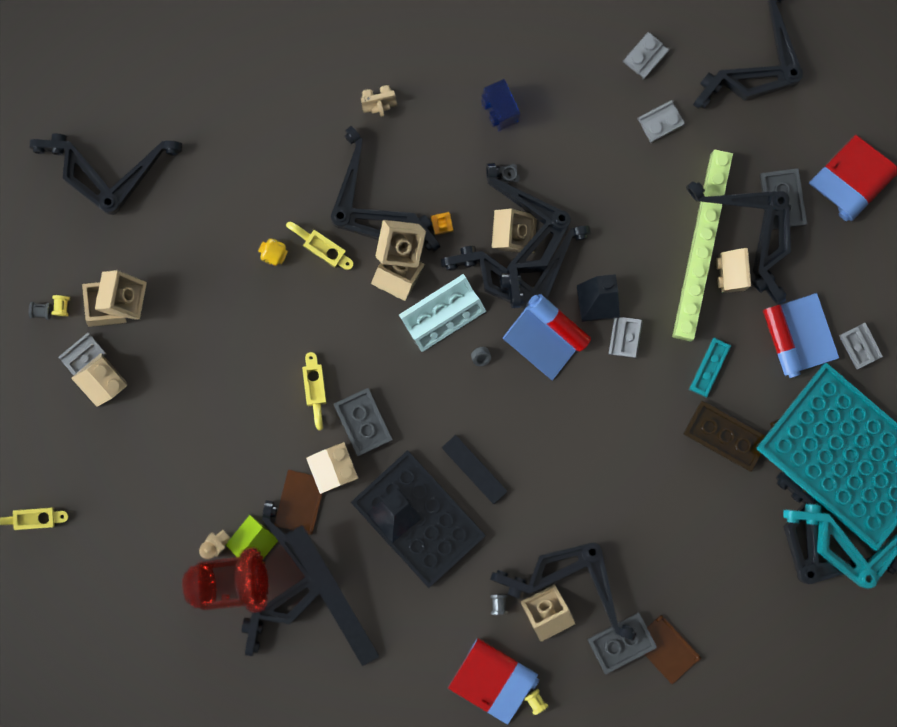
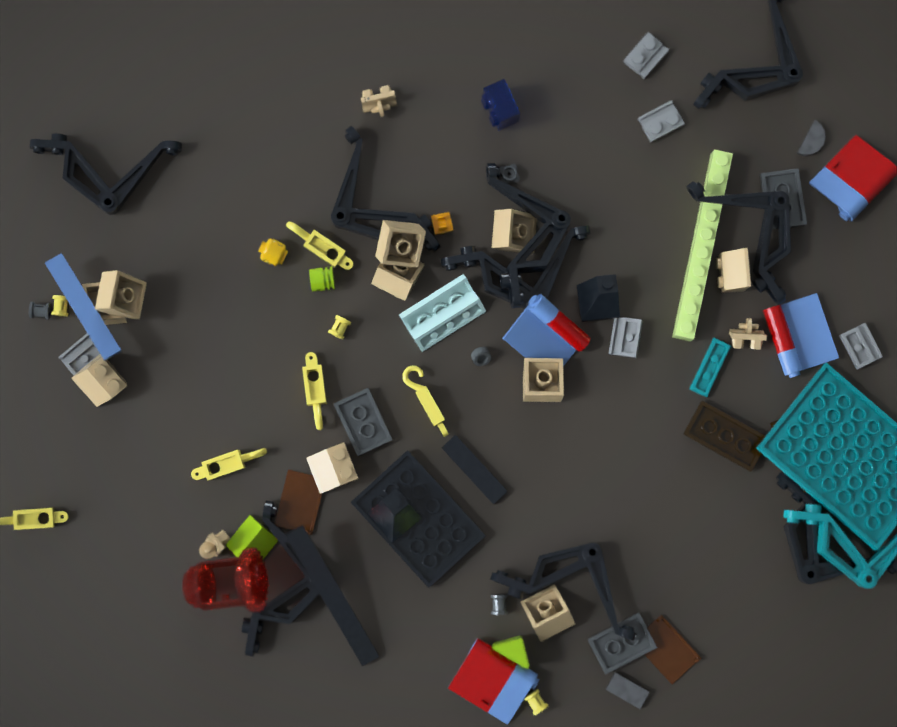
(83, 307): none -> medium blue tile
(228, 464): none -> light yellow piece
(322, 279): none -> lime piece
(339, 327): none -> light yellow bush
(426, 399): none -> light yellow piece
(512, 649): none -> lime slope
(543, 380): none -> tan slope
(627, 690): none -> flat silver tile
(746, 333): none -> tan hips
(813, 141): none -> flat silver tile

